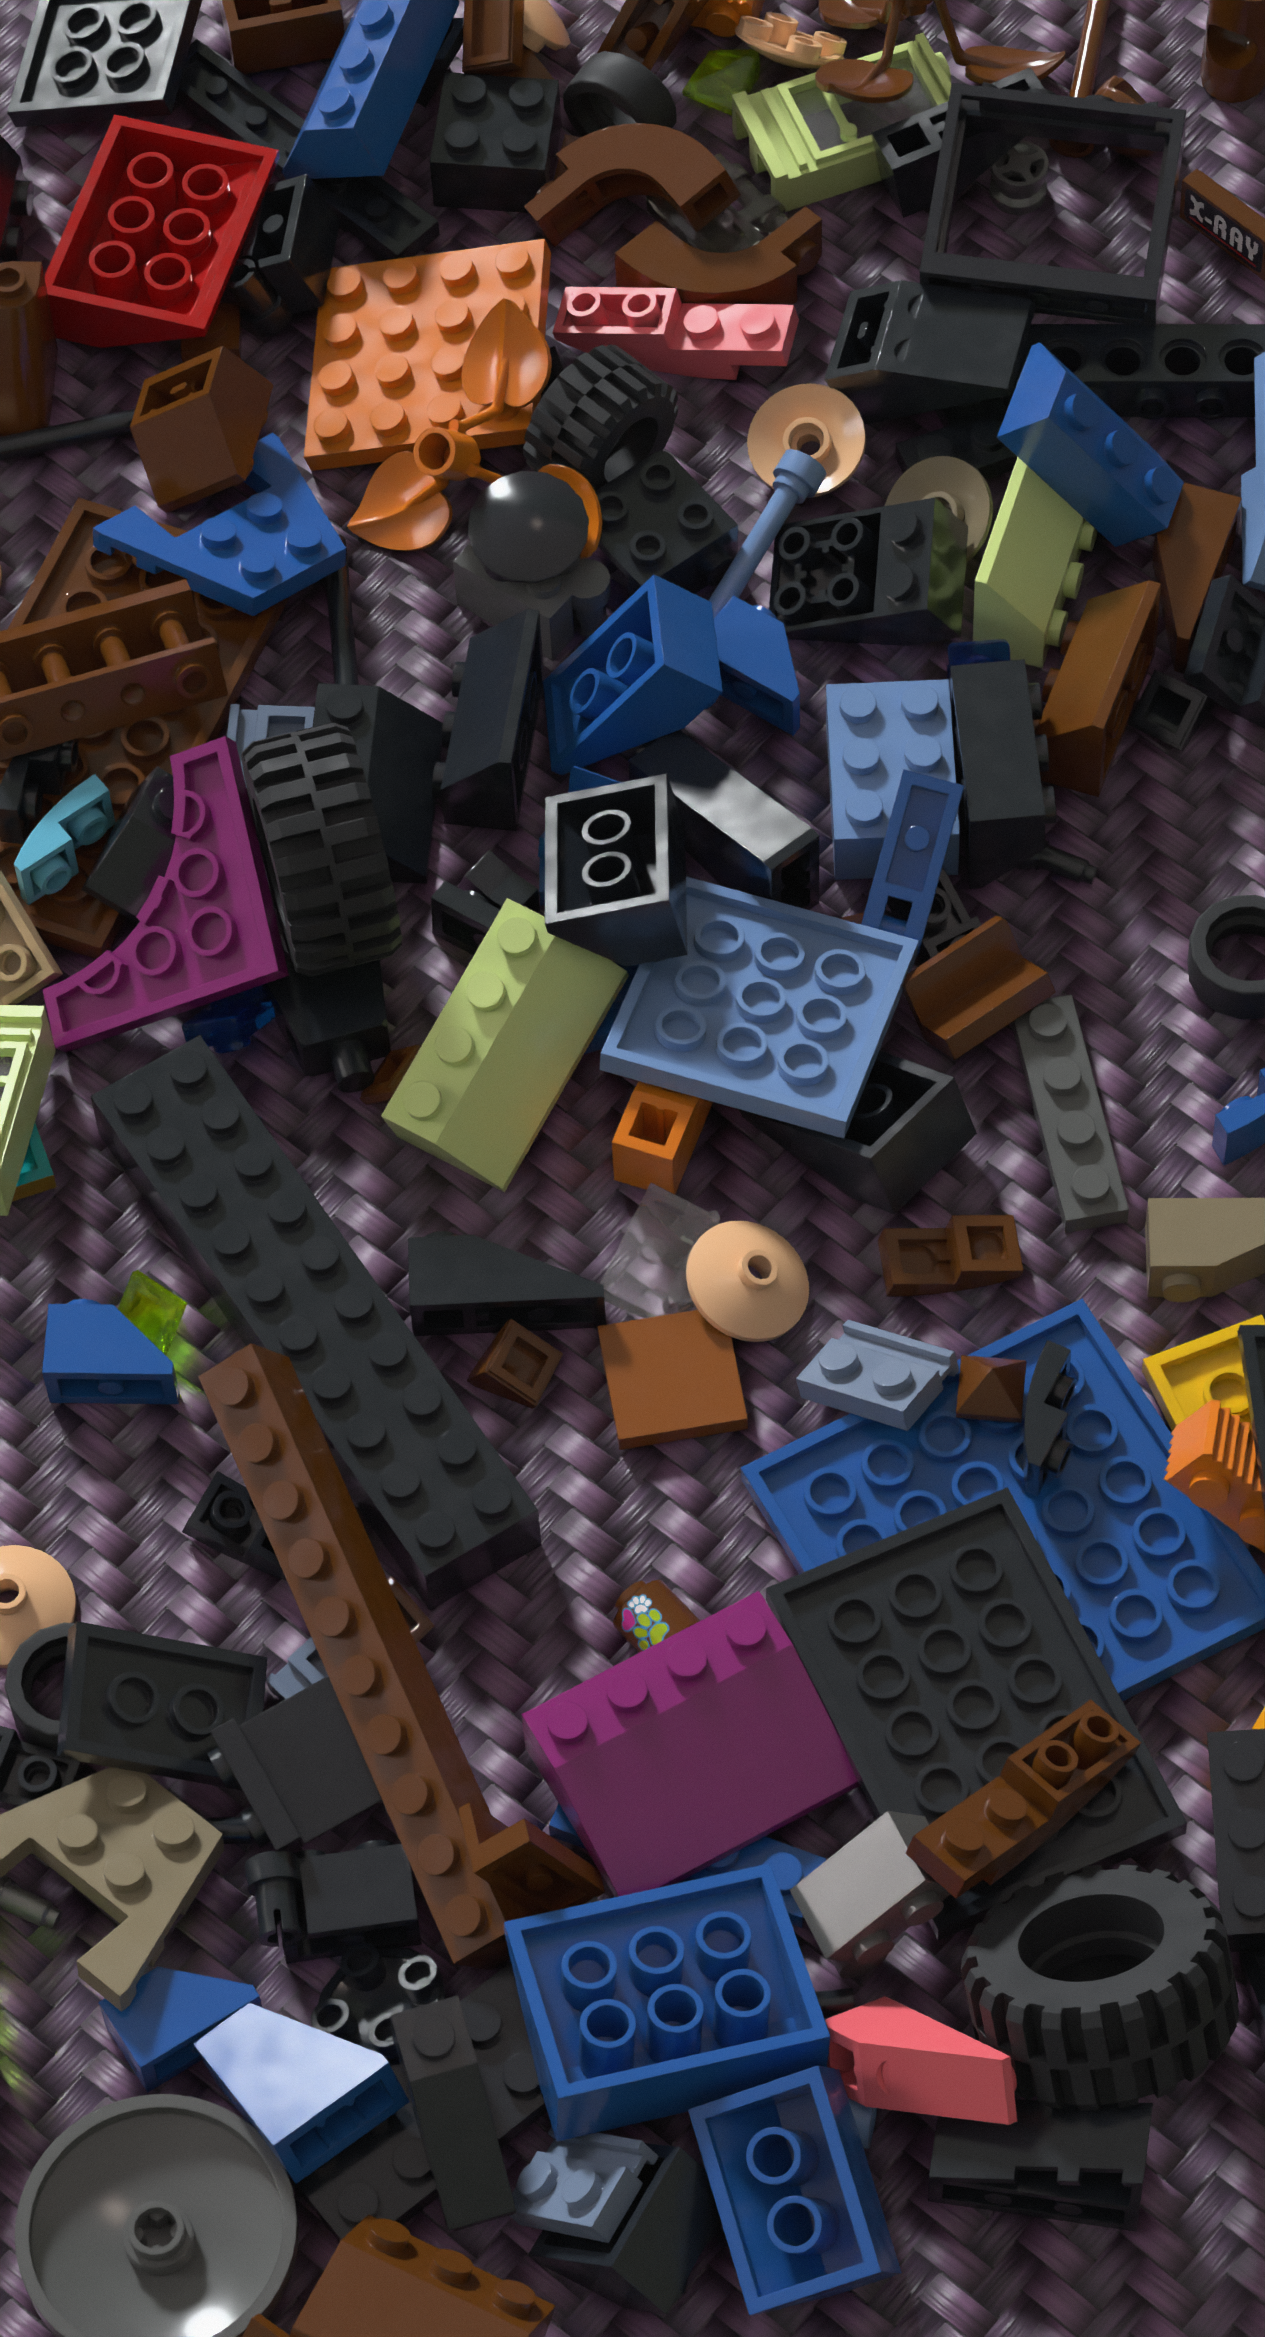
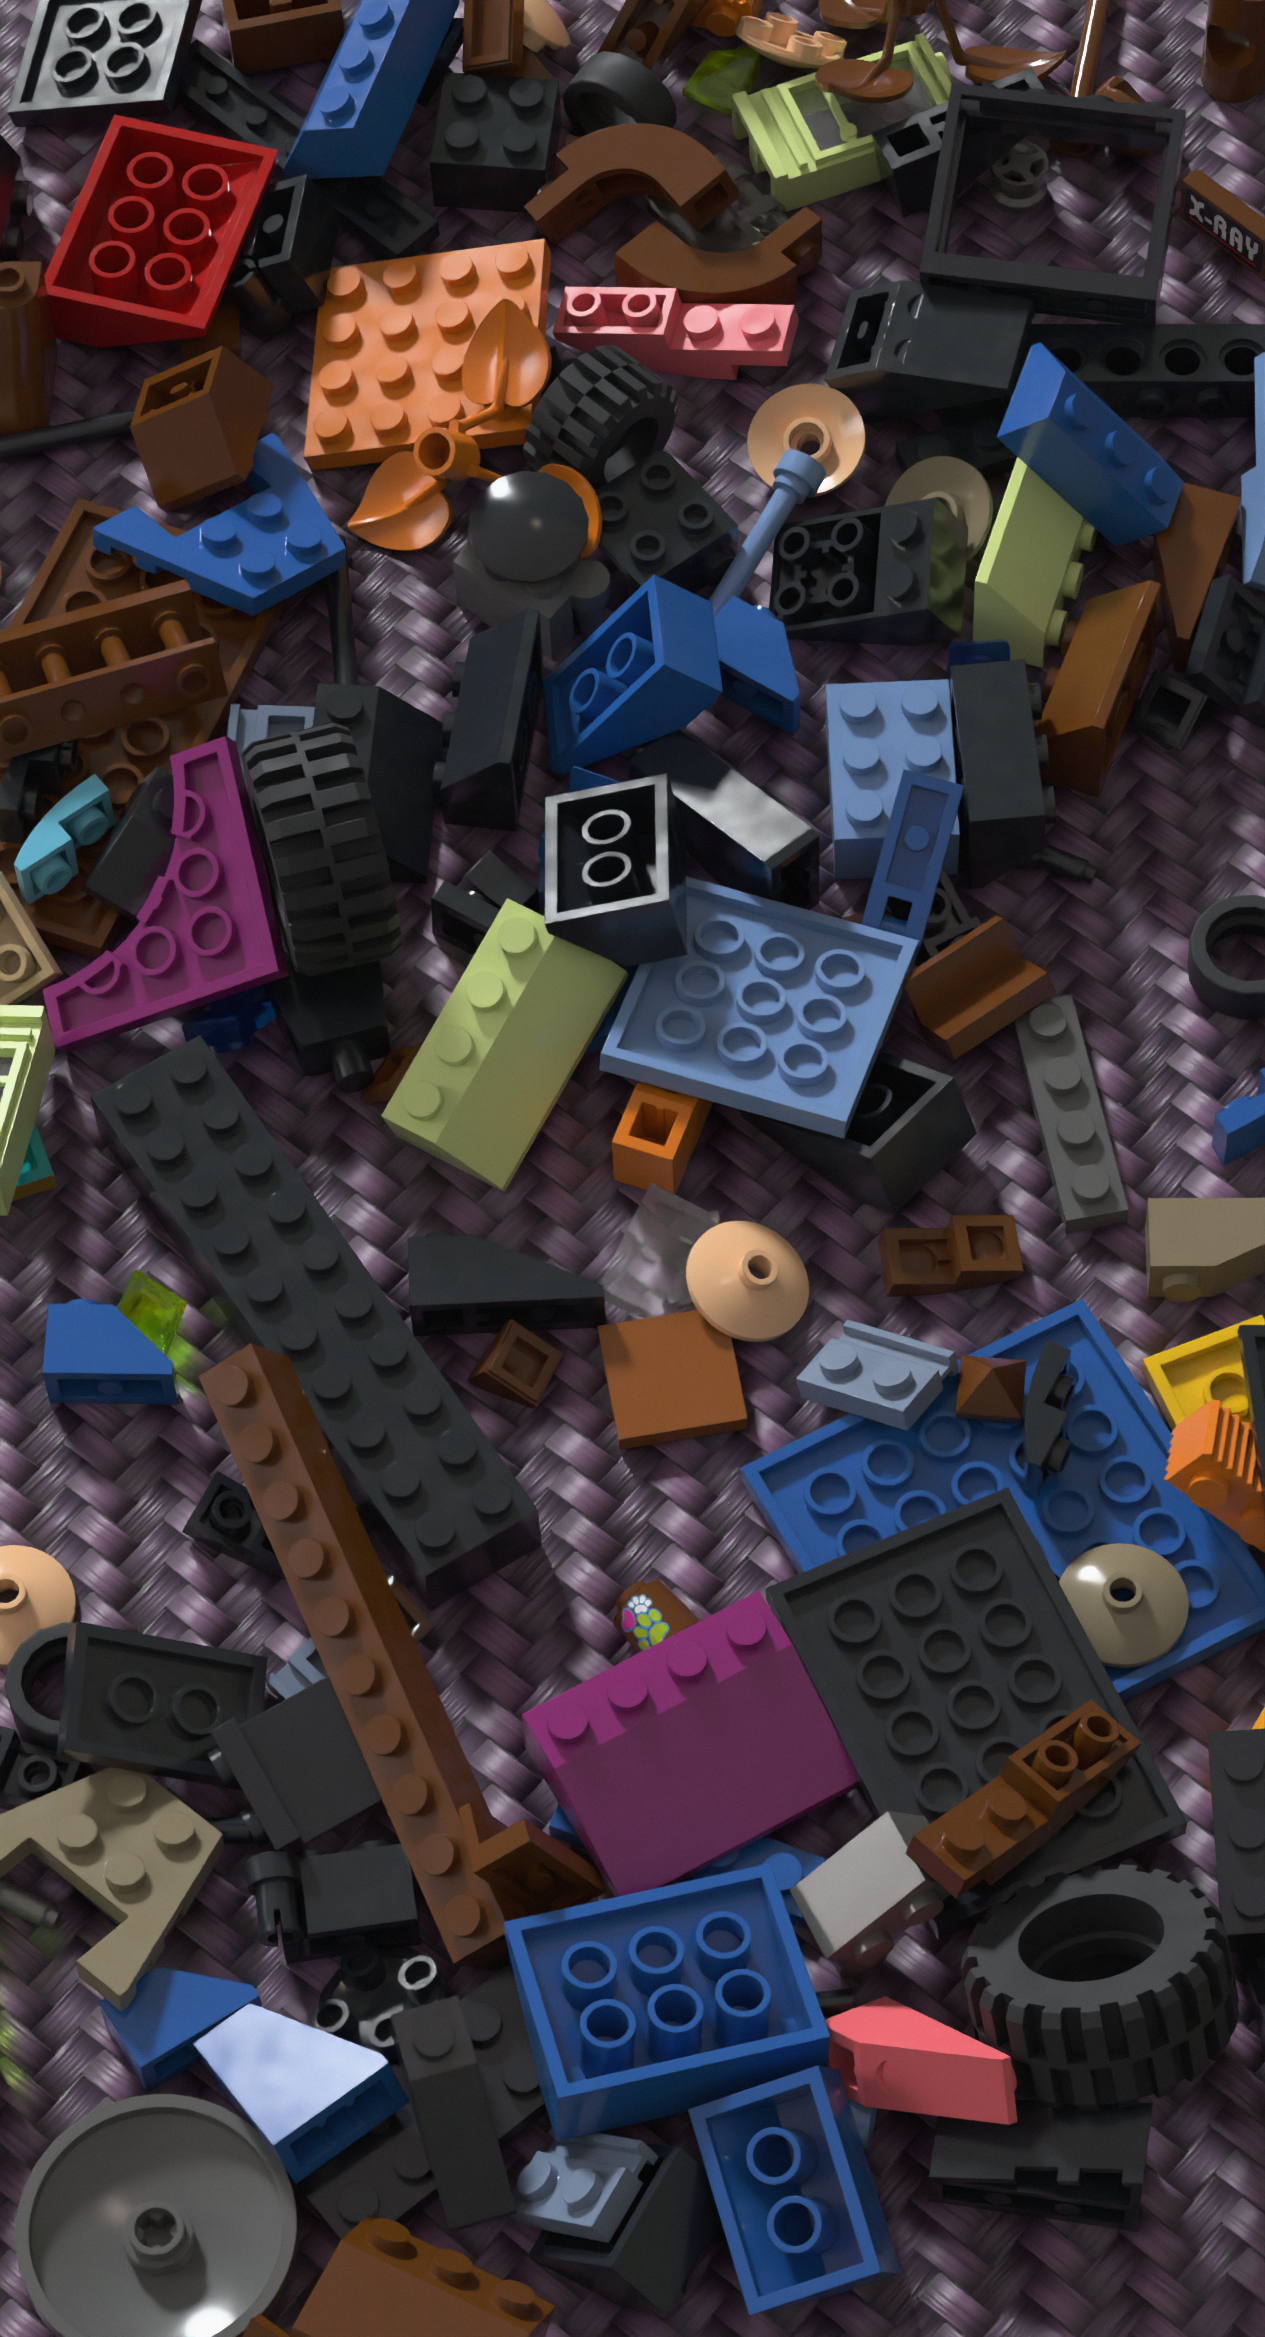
(1133, 1630): none -> dark tan dish

